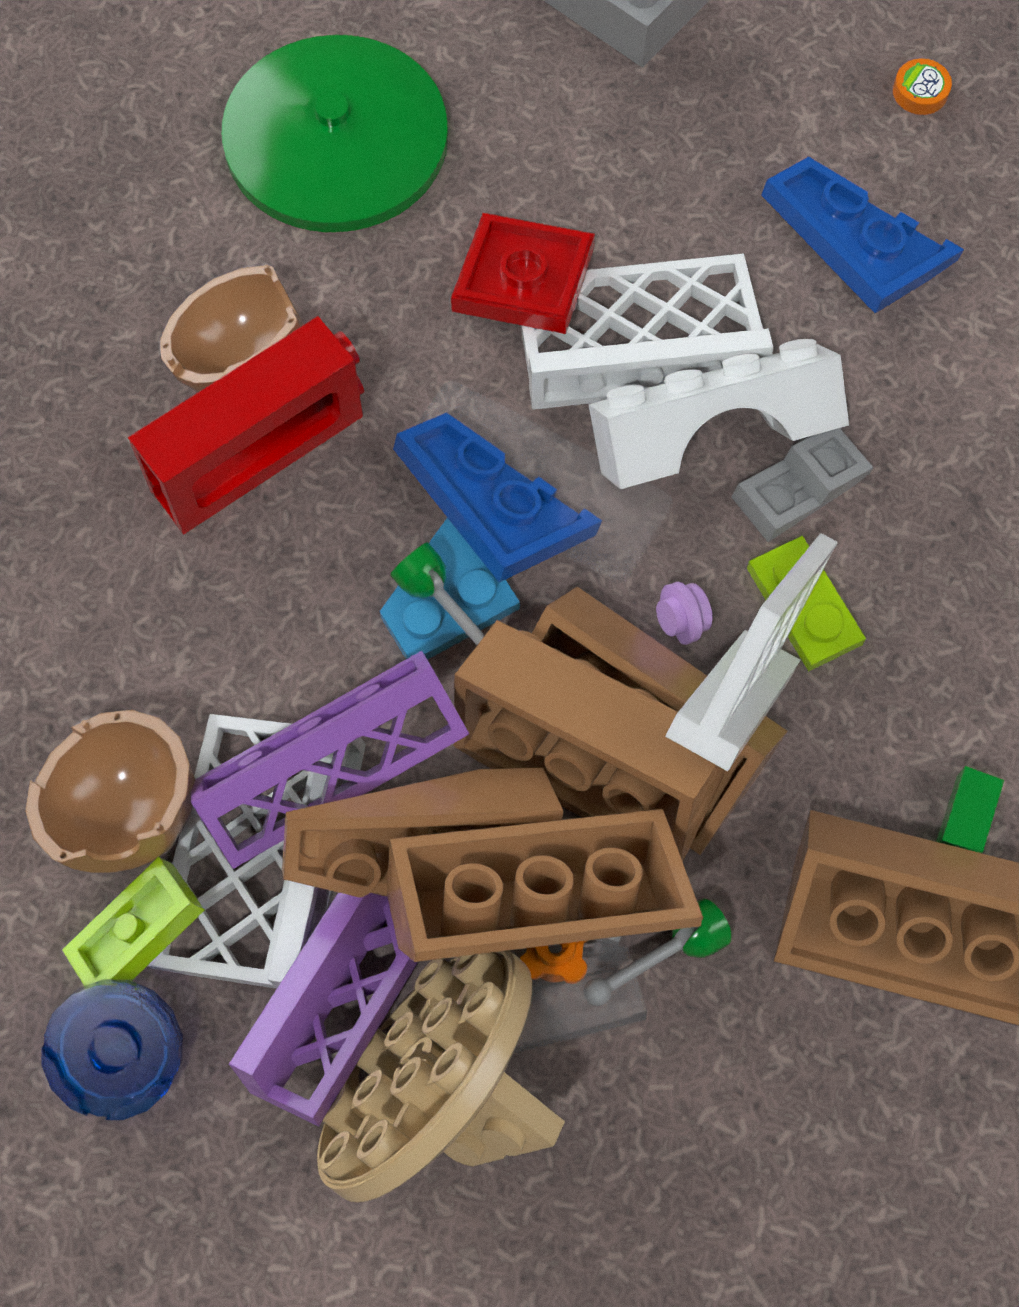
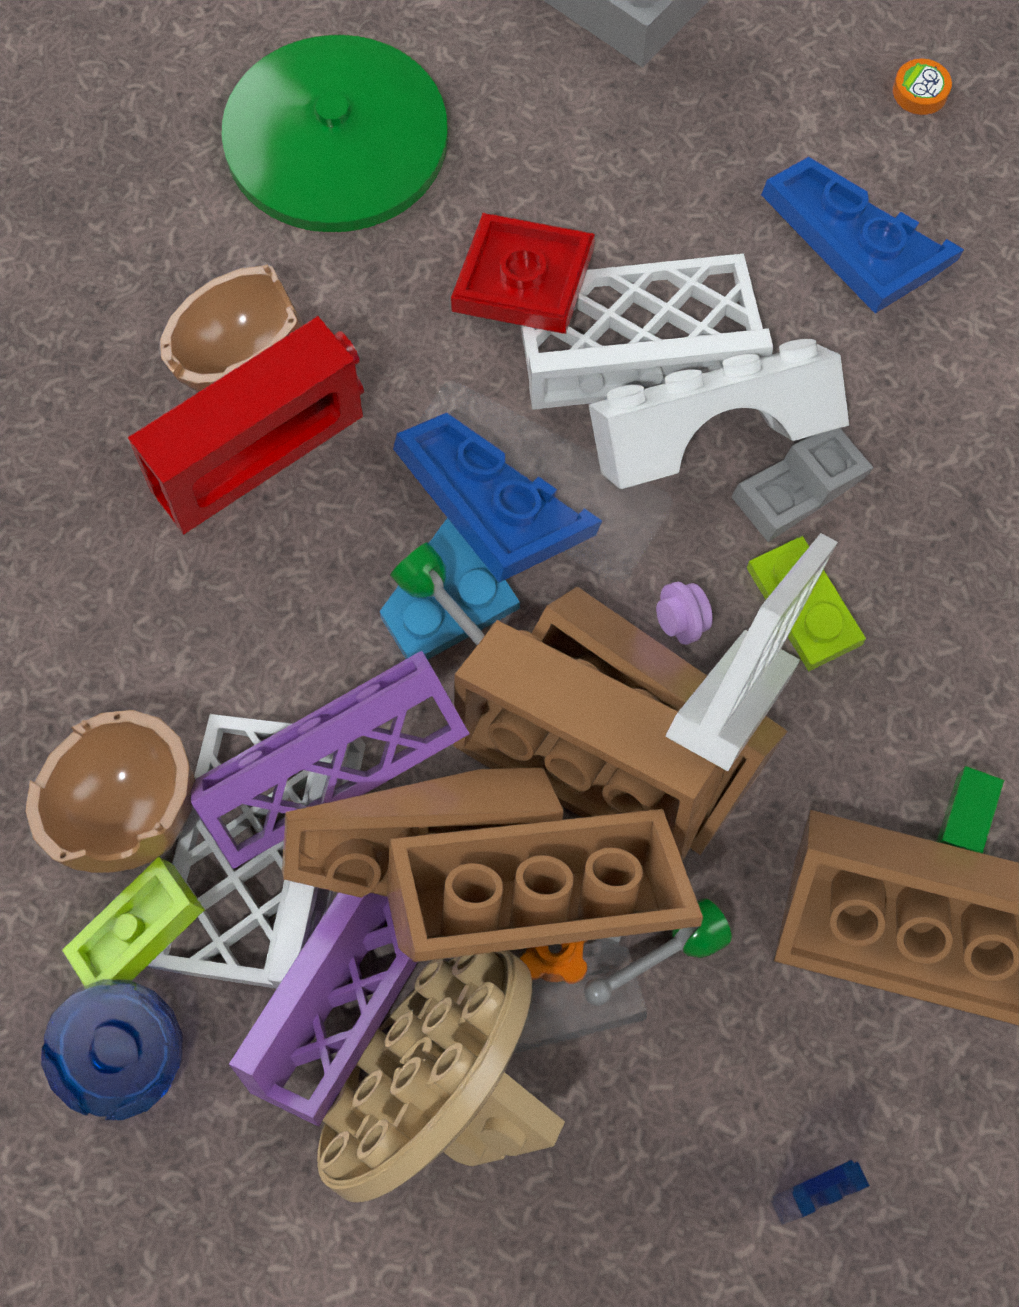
(819, 1191): none -> clear blue tile

